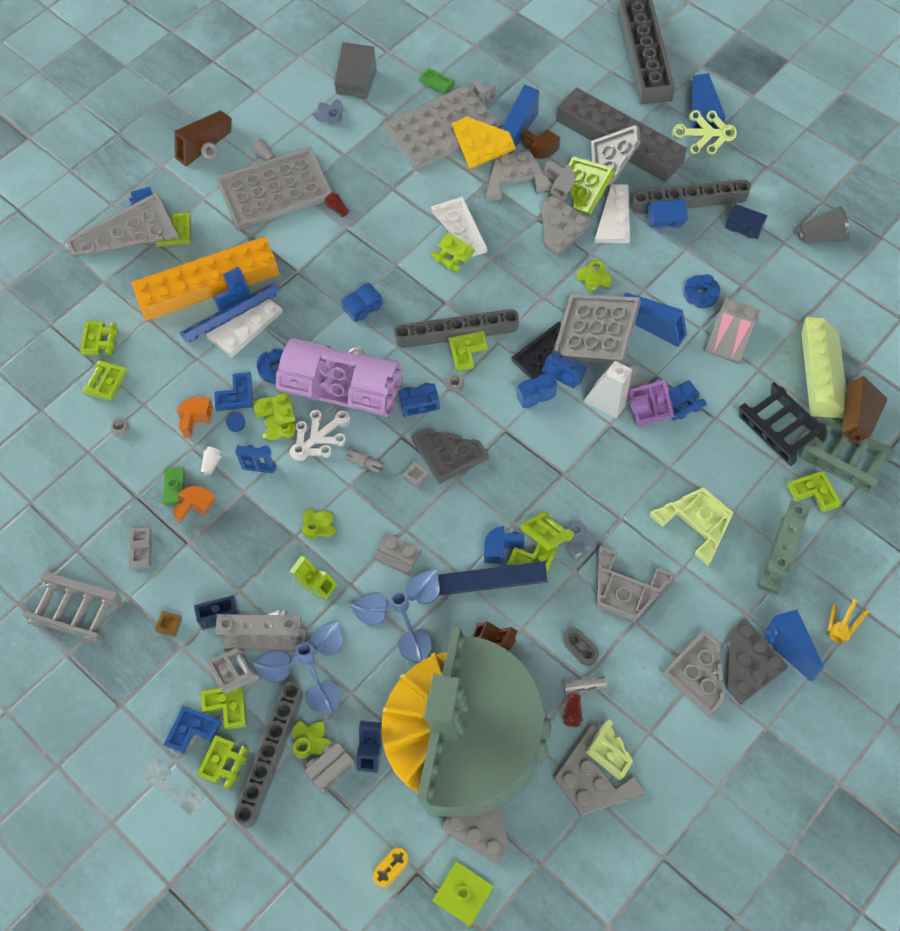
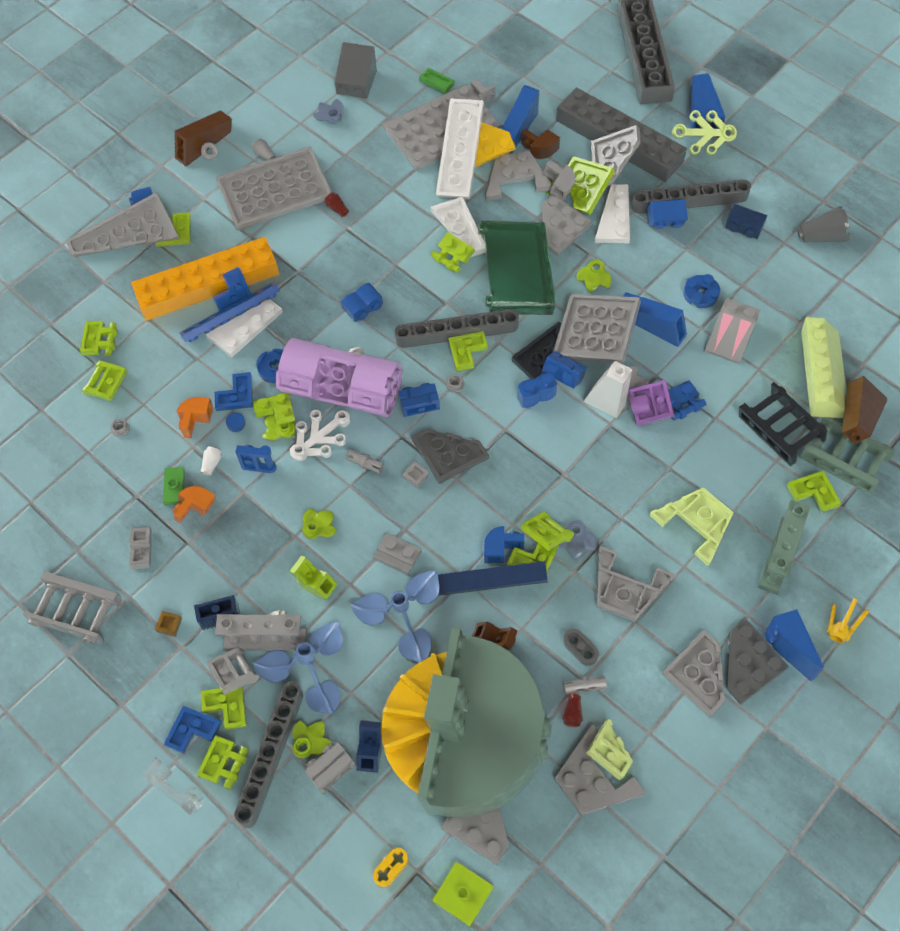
(460, 148): none -> white plate
(518, 267): none -> clear green windscreen

